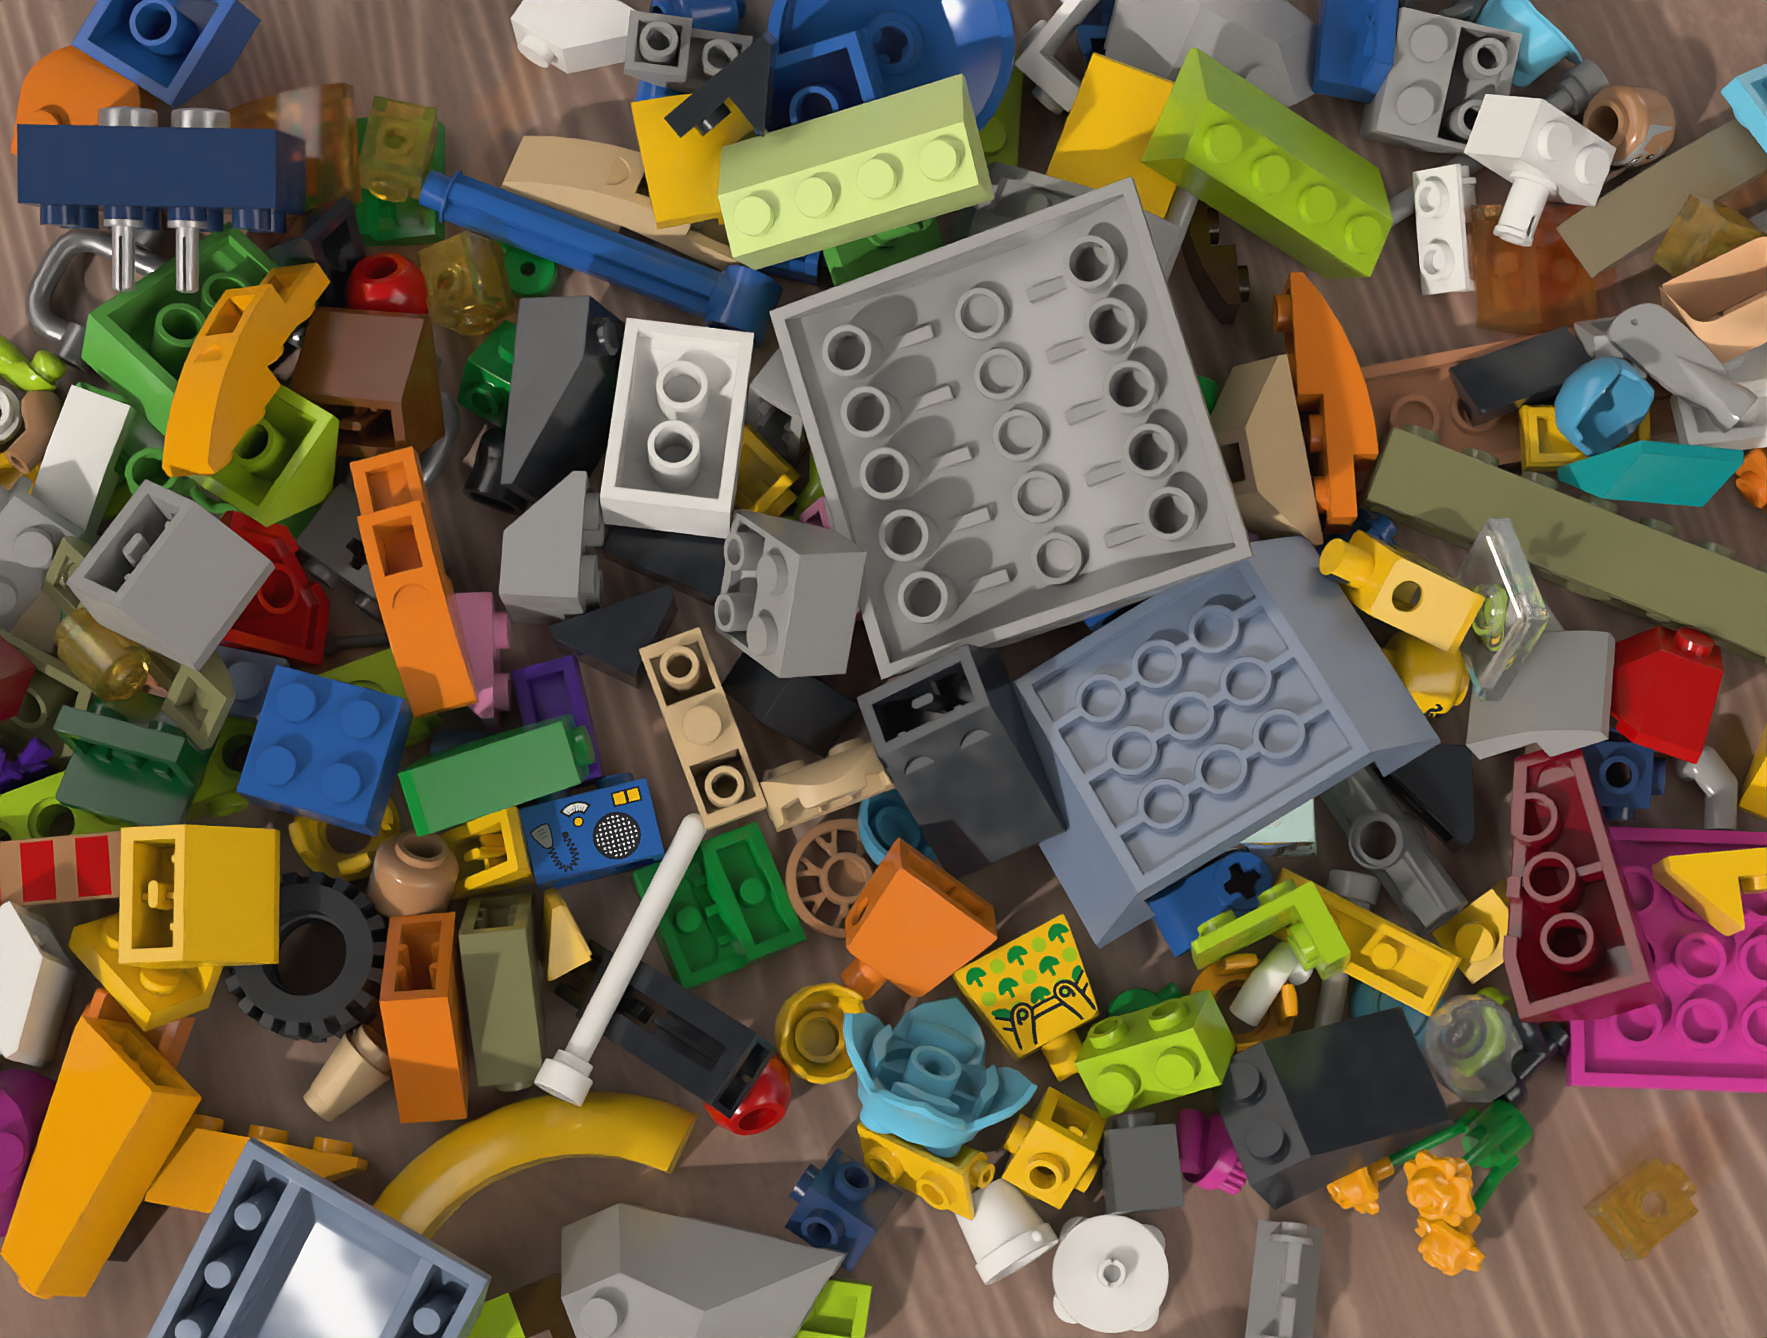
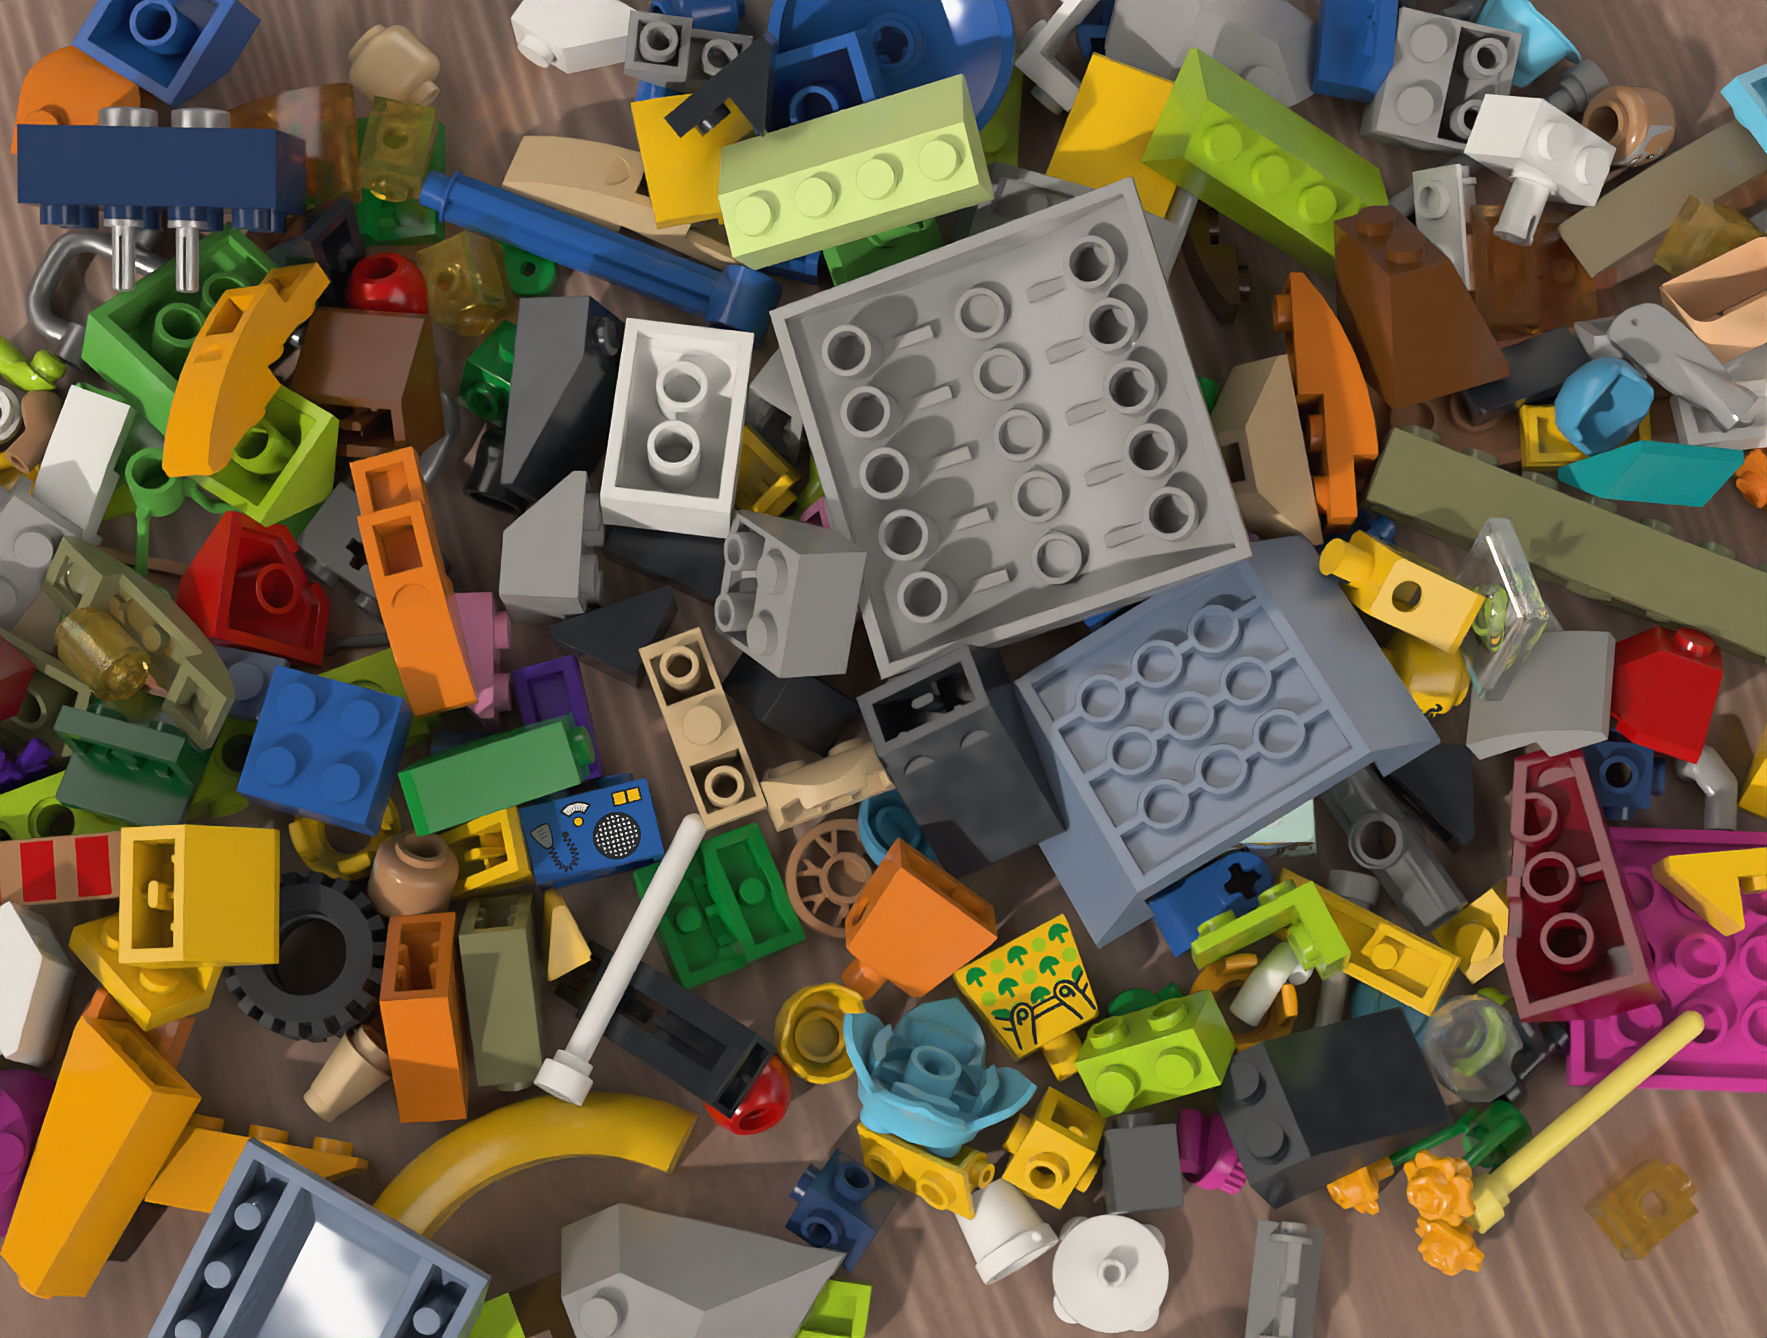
(169, 576): light grey slope -> none
(394, 66): none -> tan head
(1408, 311): none -> reddish brown slope
(1492, 1190): none -> light yellow piece

